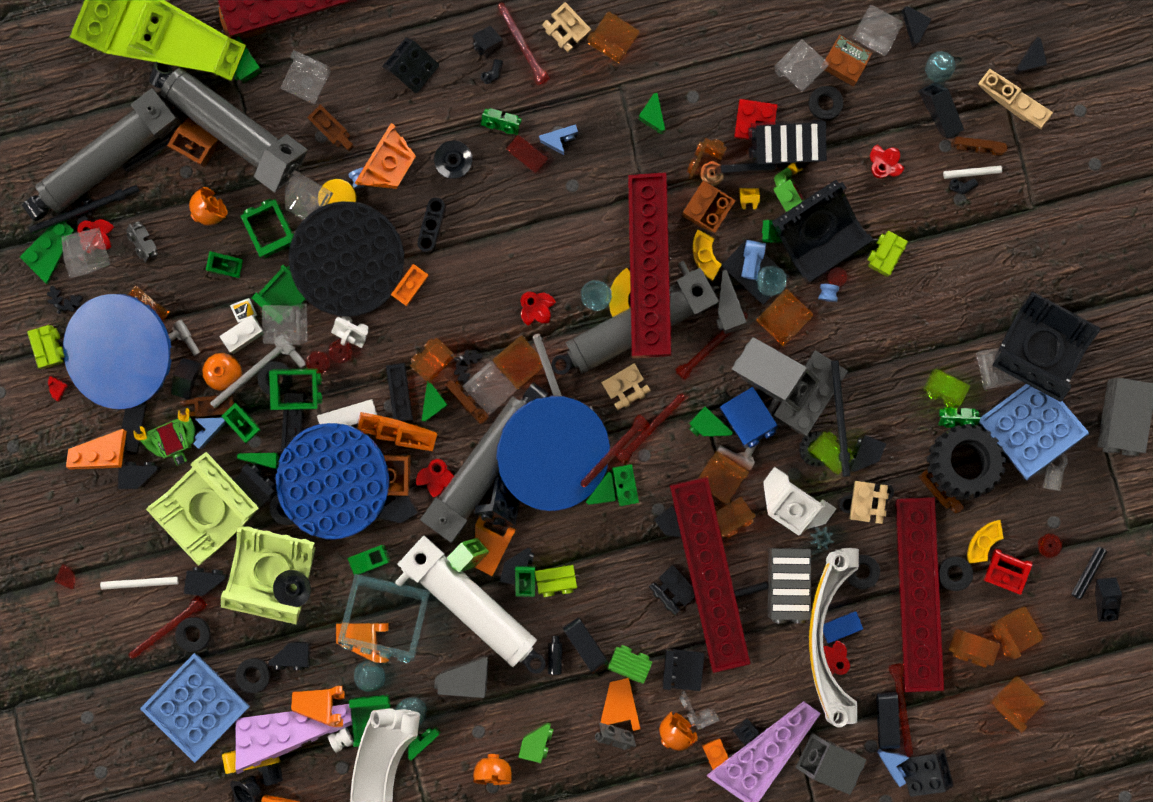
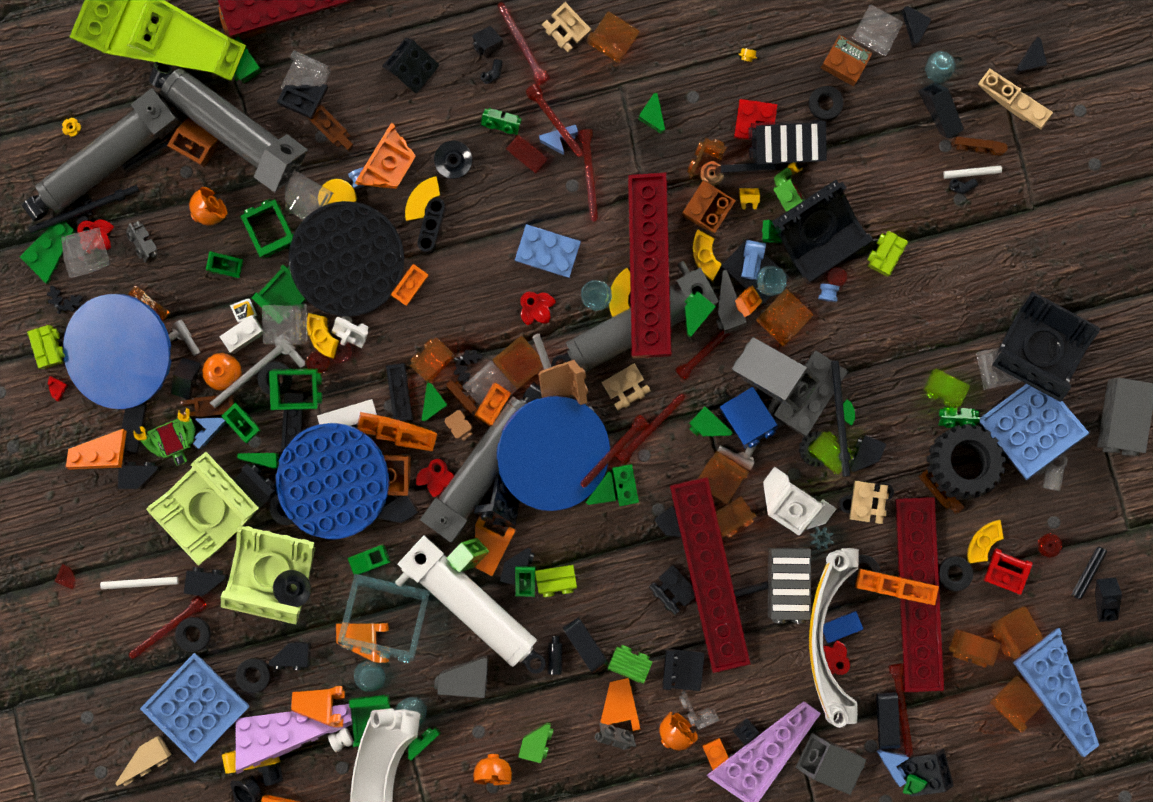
(76, 127): none -> yellow plate
(146, 756): none -> tan slope
(302, 99): none -> black wing
(320, 336): none -> yellow tile
(420, 197): none -> yellow tile
(459, 425): none -> medium nougat brick
(492, 404): none -> orange plate
(534, 93): none -> clear red piece
(547, 251): none -> medium blue plate
(564, 380): none -> medium nougat bracket
(585, 138): none -> clear red piece
(696, 311): none -> green slope
(747, 54): none -> yellow plate
(748, 301): none -> orange plate
(801, 65): clear bracket -> none
(849, 412): none -> green tile
(887, 160): red plate -> none
(896, 586): none -> orange slope
(914, 785): none -> green tile
(1056, 685): none -> medium blue wing

